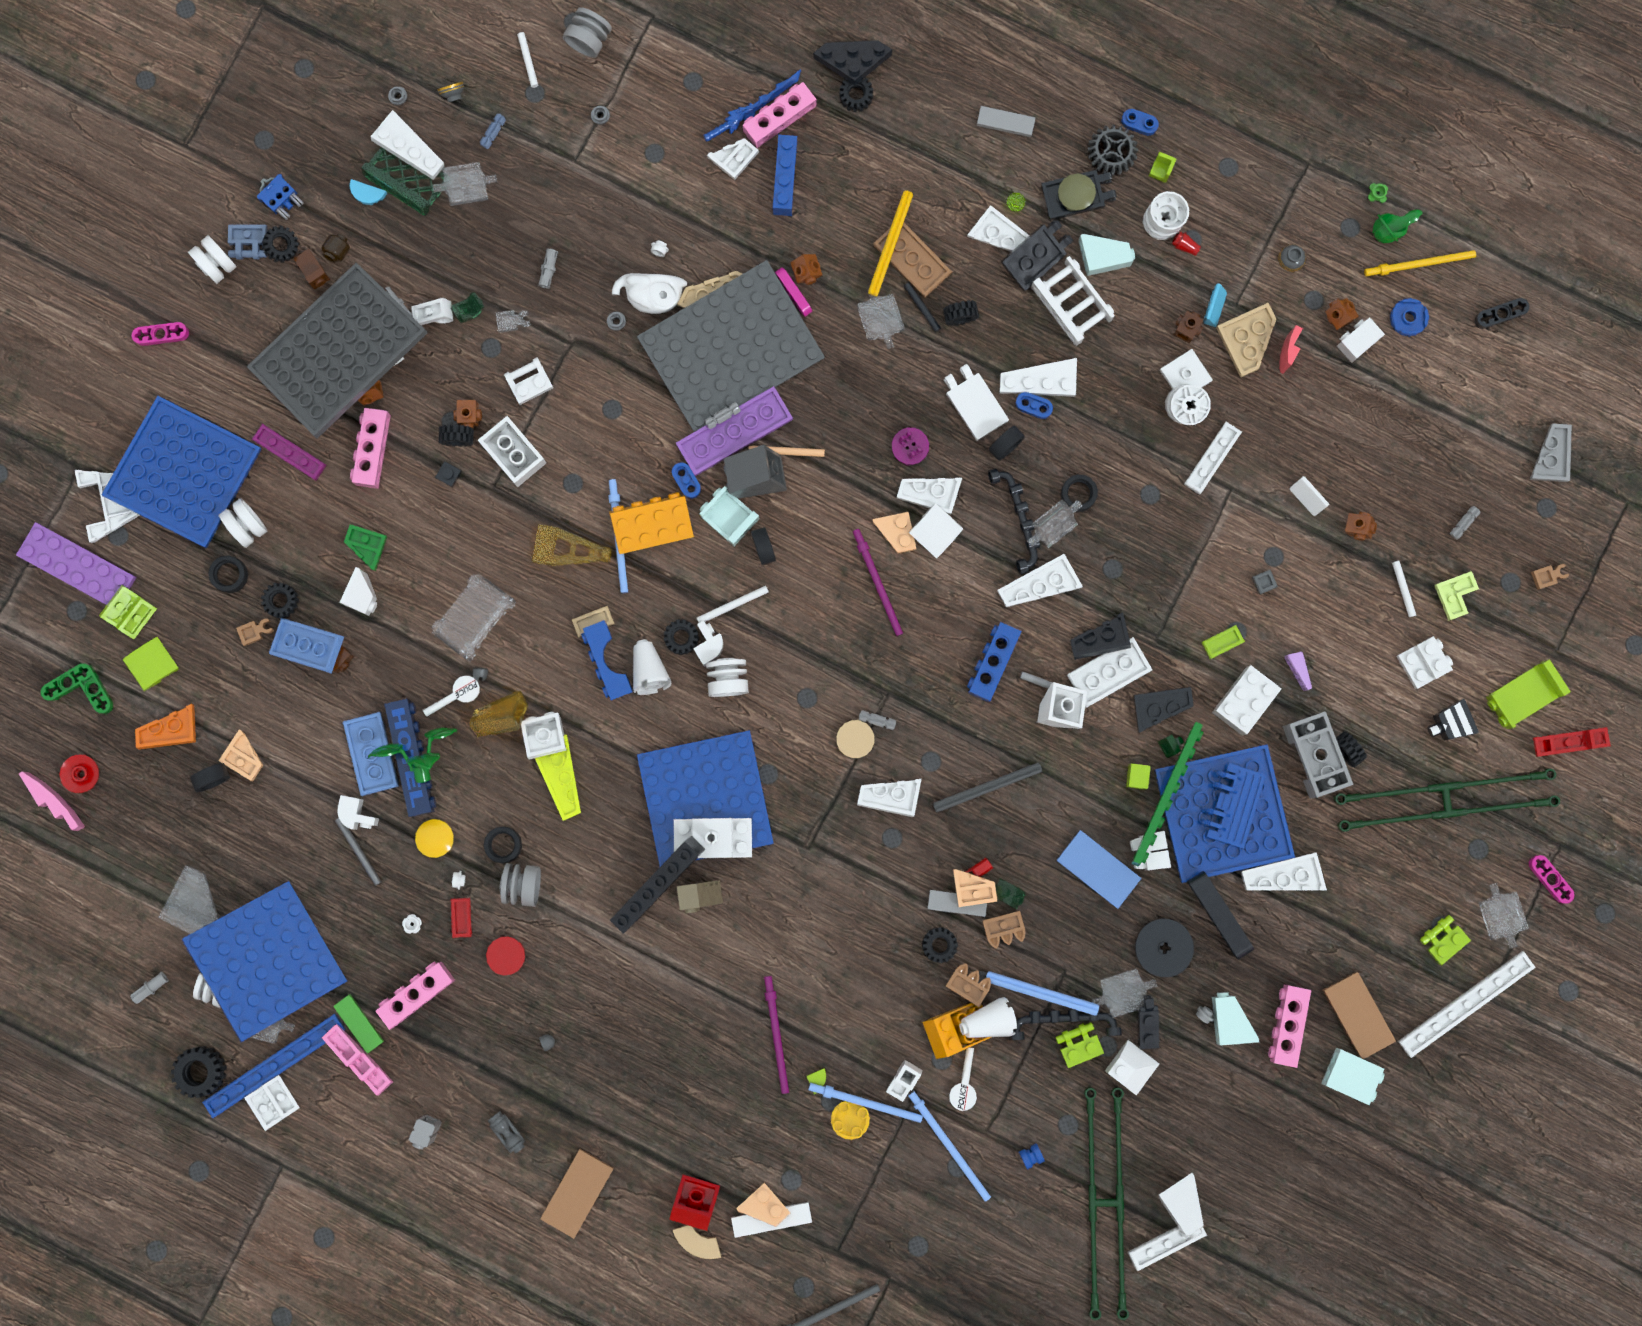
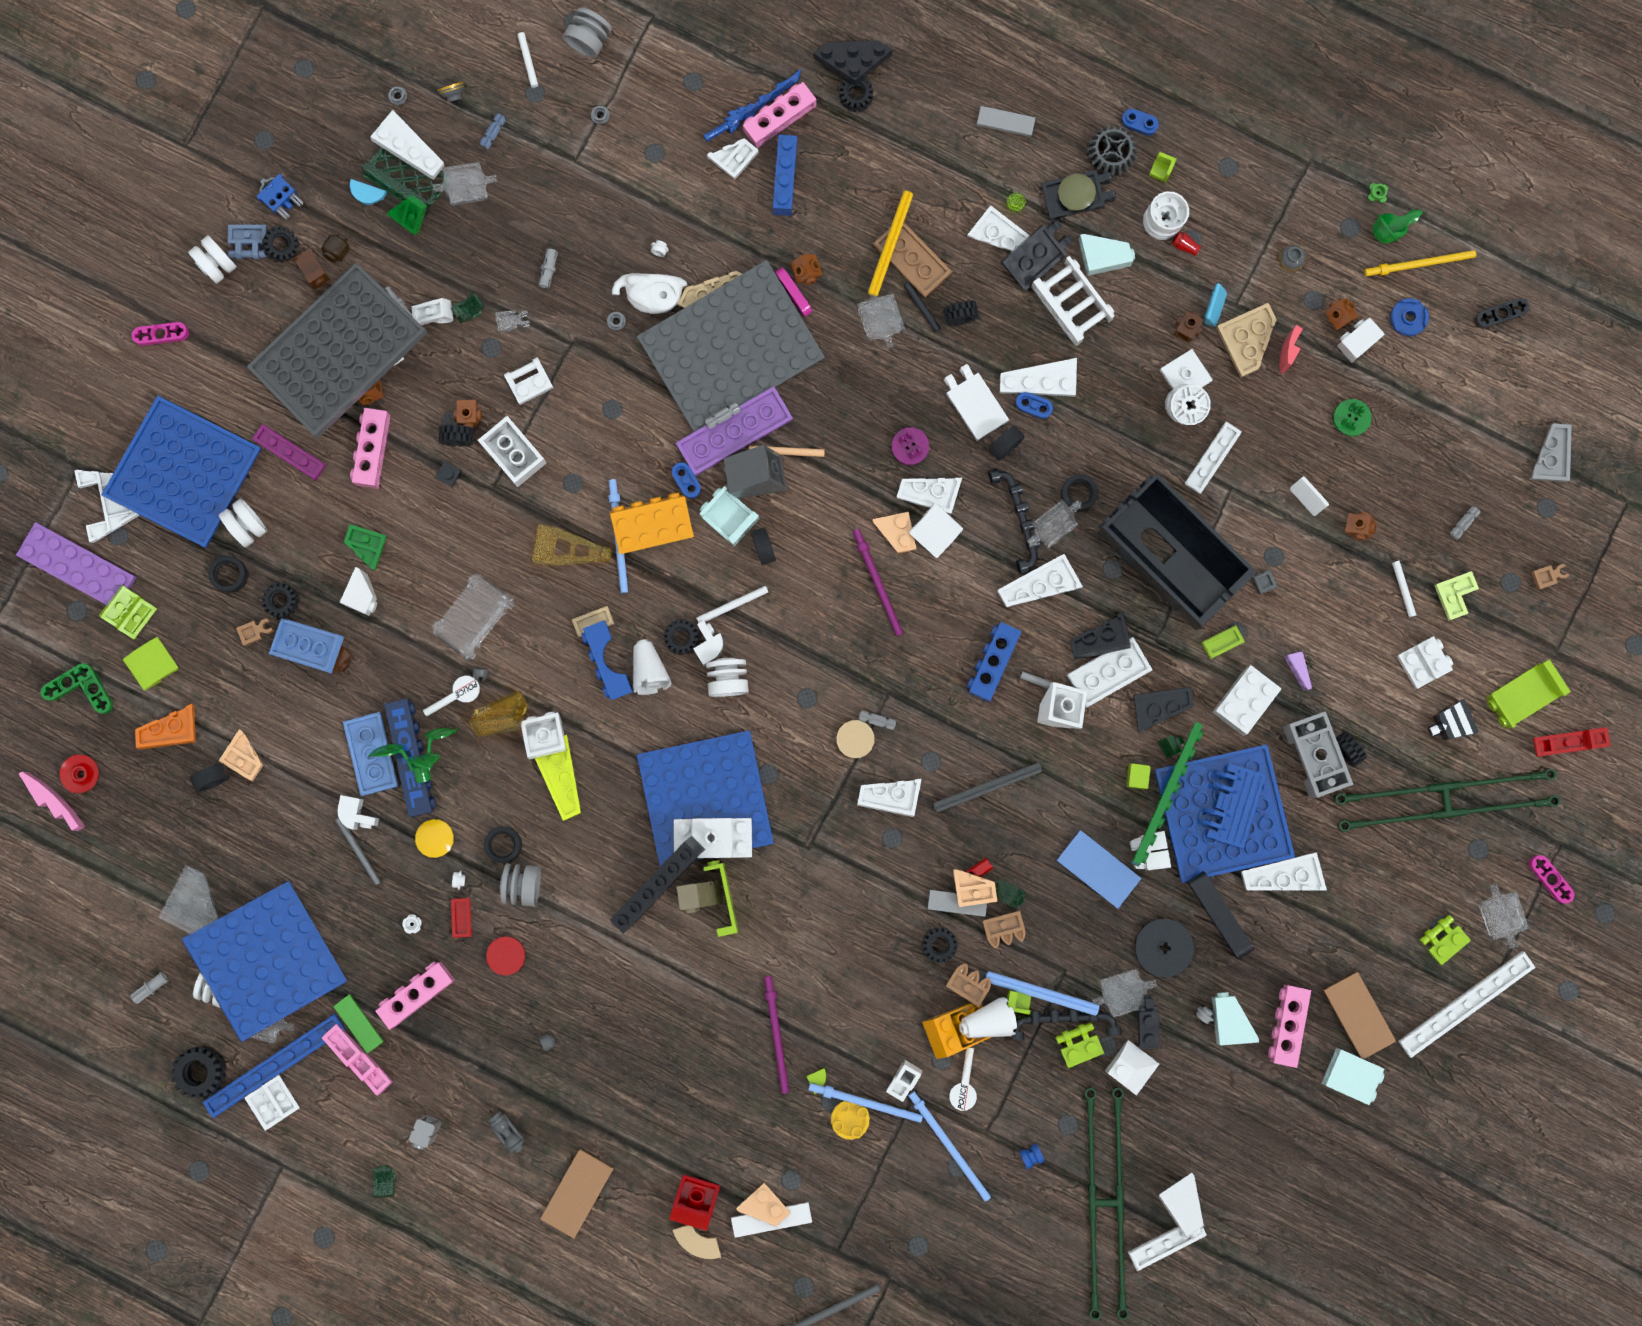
(384, 1182): none -> clear green bracket
(409, 214): none -> green wing
(734, 927): none -> lime panel
(1018, 1001): none -> lime panel
(1202, 569): none -> black panel
(1348, 425): none -> green plate

